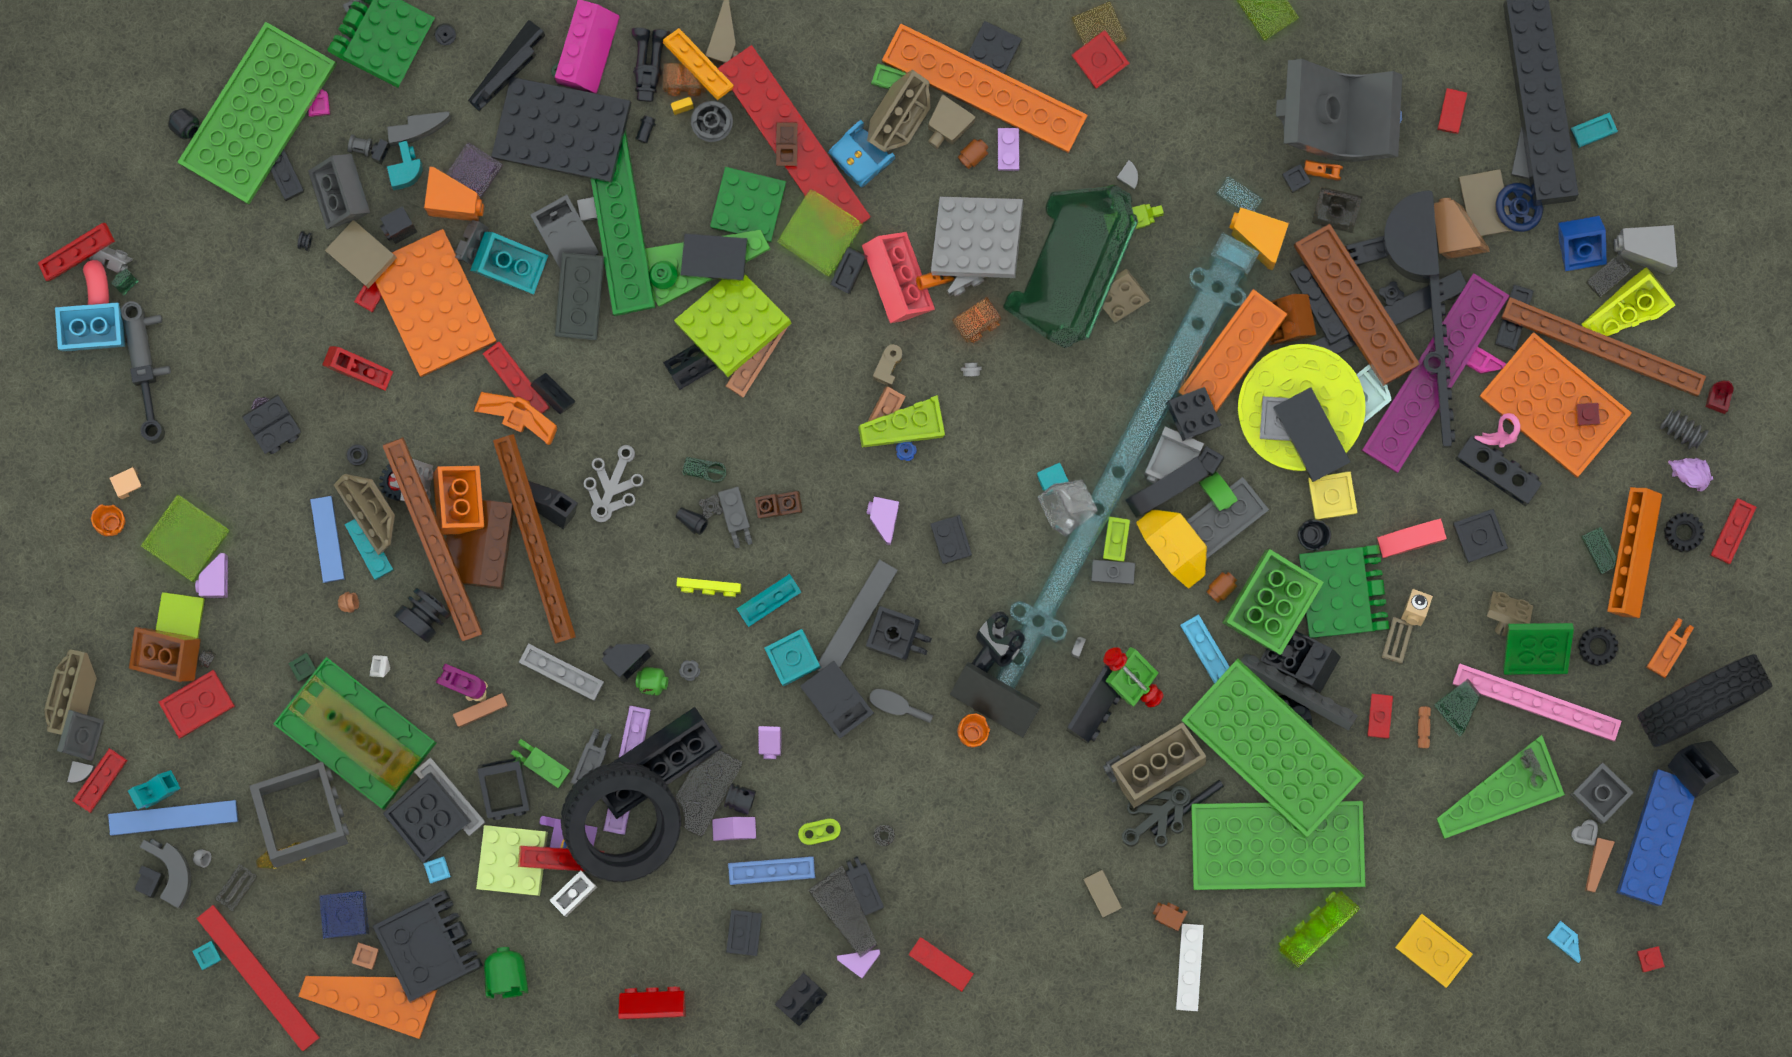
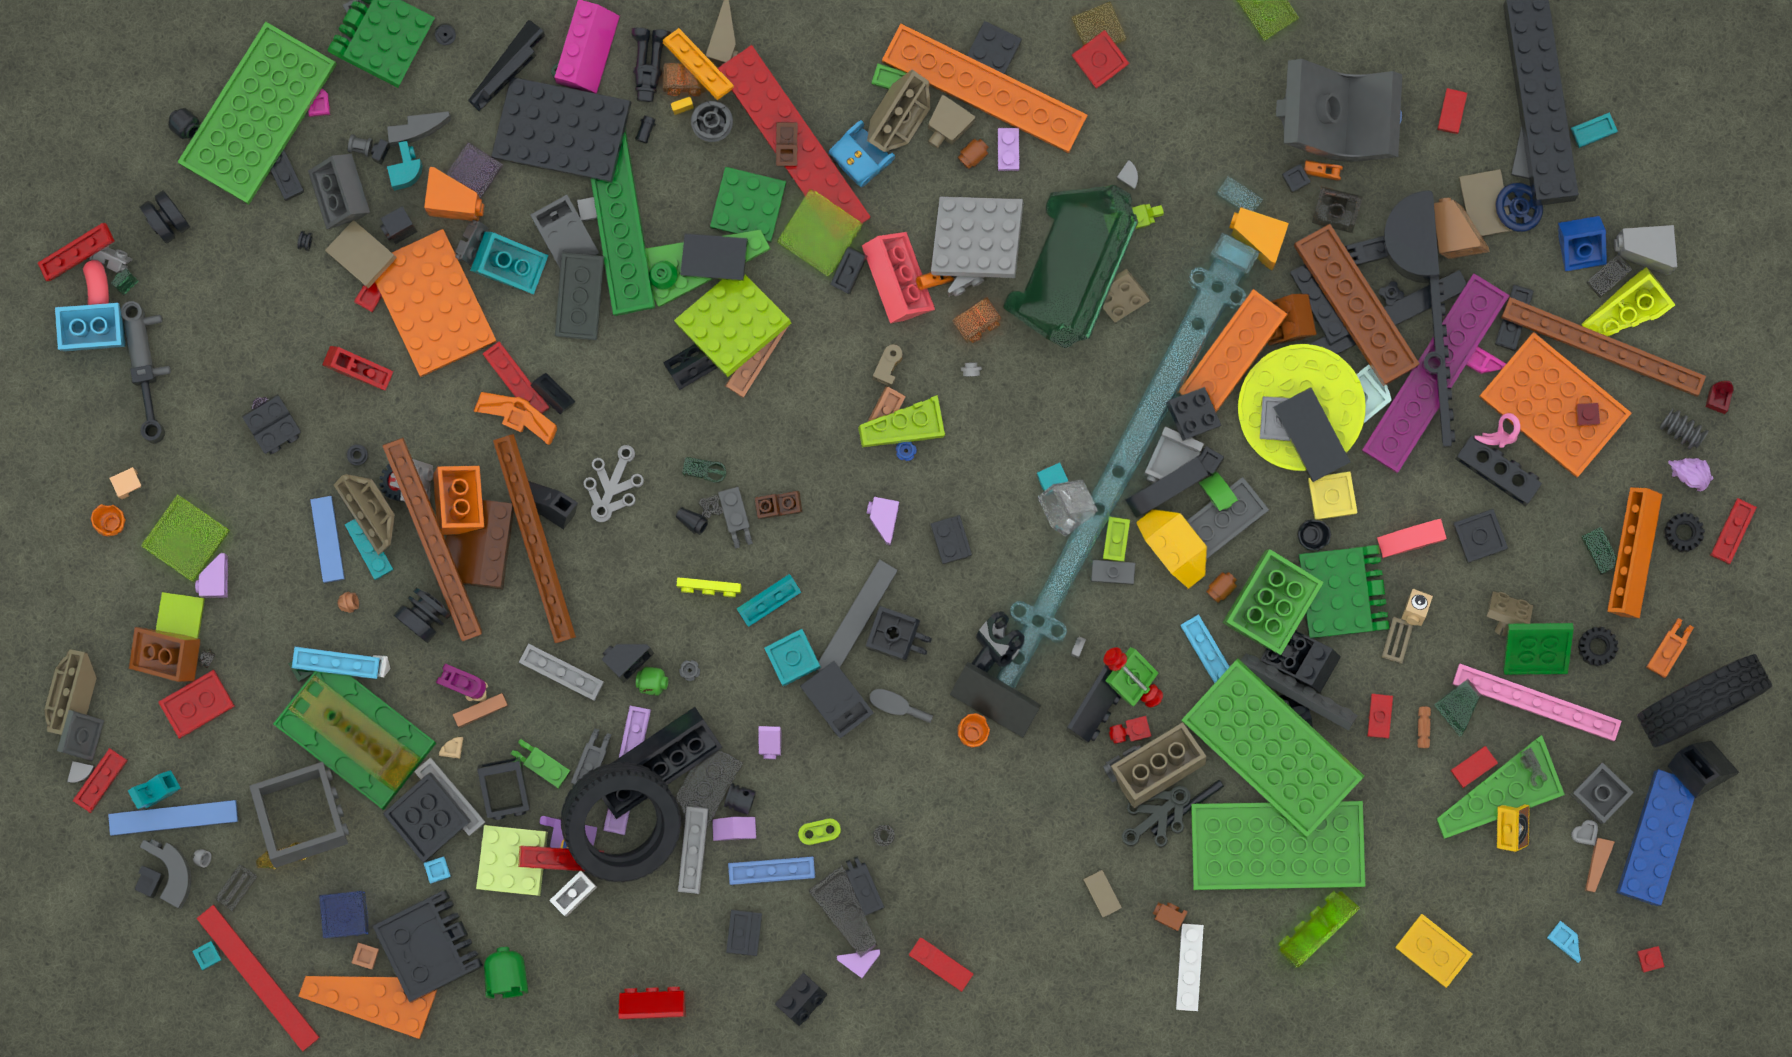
(164, 217): none -> black wheel
(335, 662): none -> medium azure tile
(452, 748): none -> tan tile
(693, 850): none -> light grey tile
(1135, 728): none -> red plate
(1474, 766): none -> red tile
(1513, 827): none -> yellow panel

